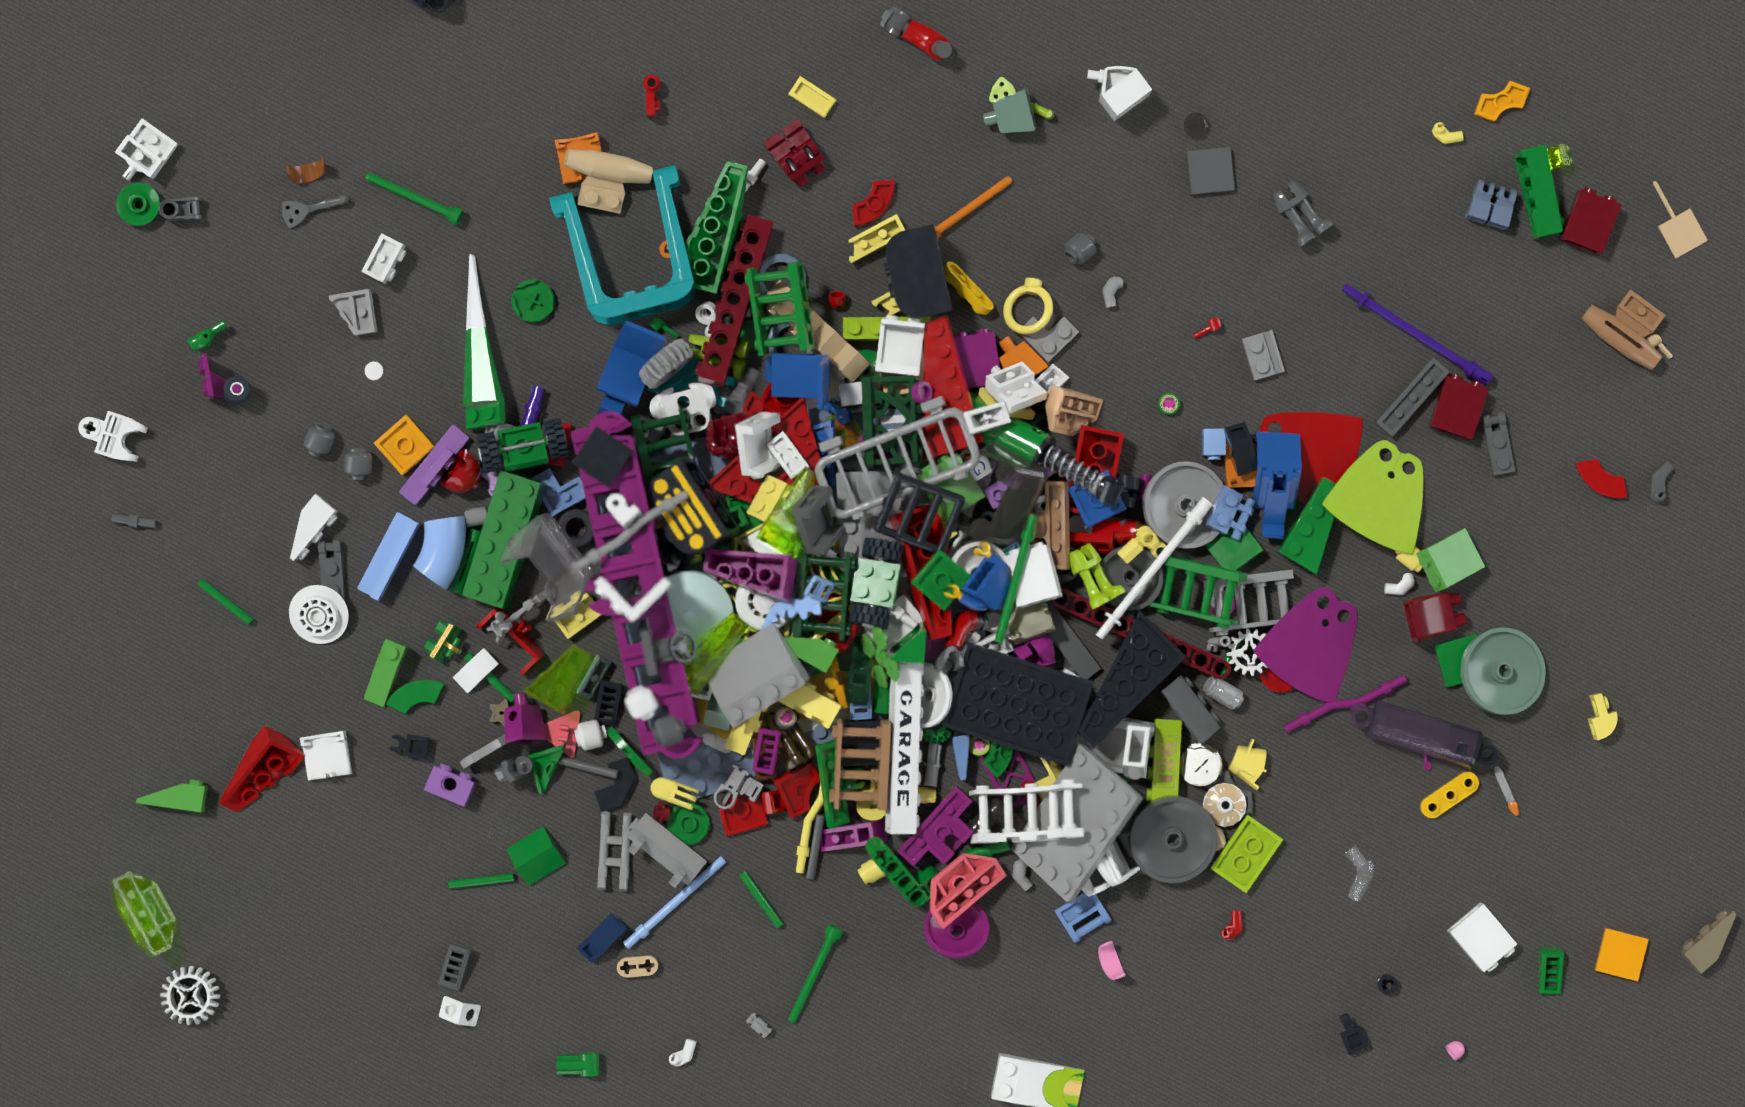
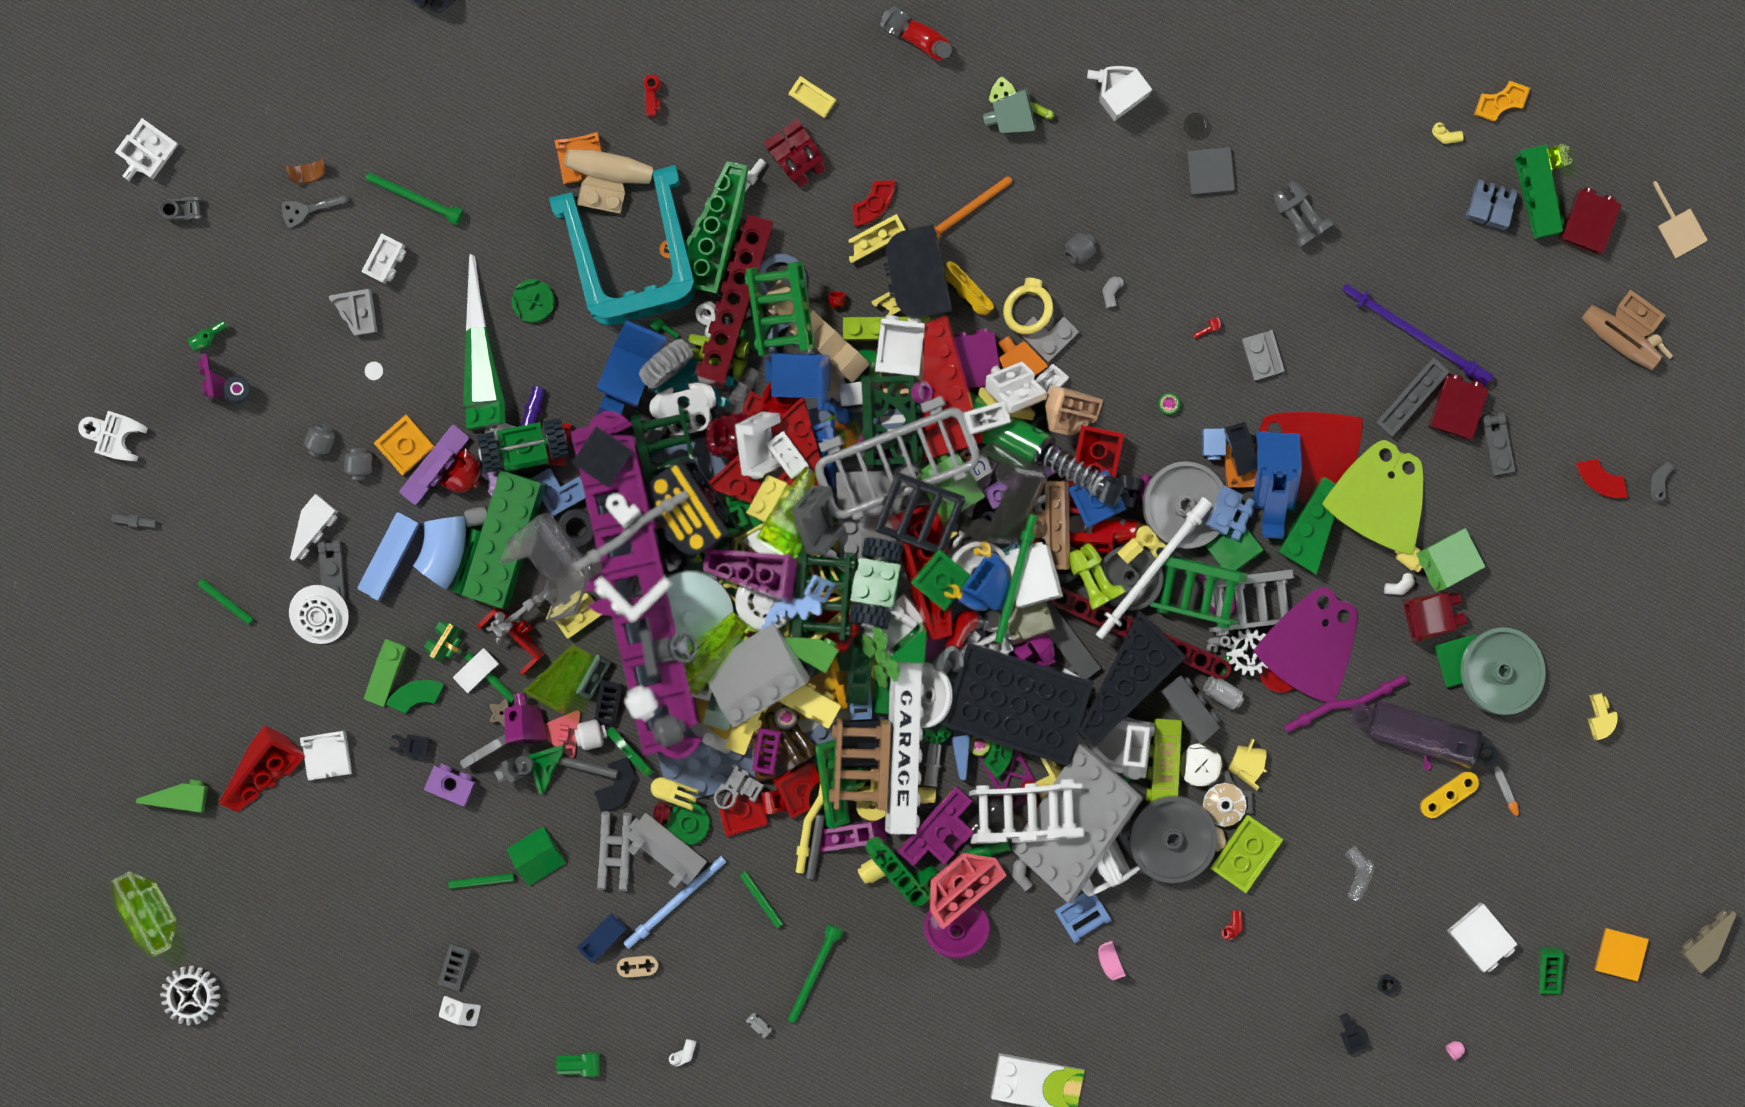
(128, 199): green dish -> none

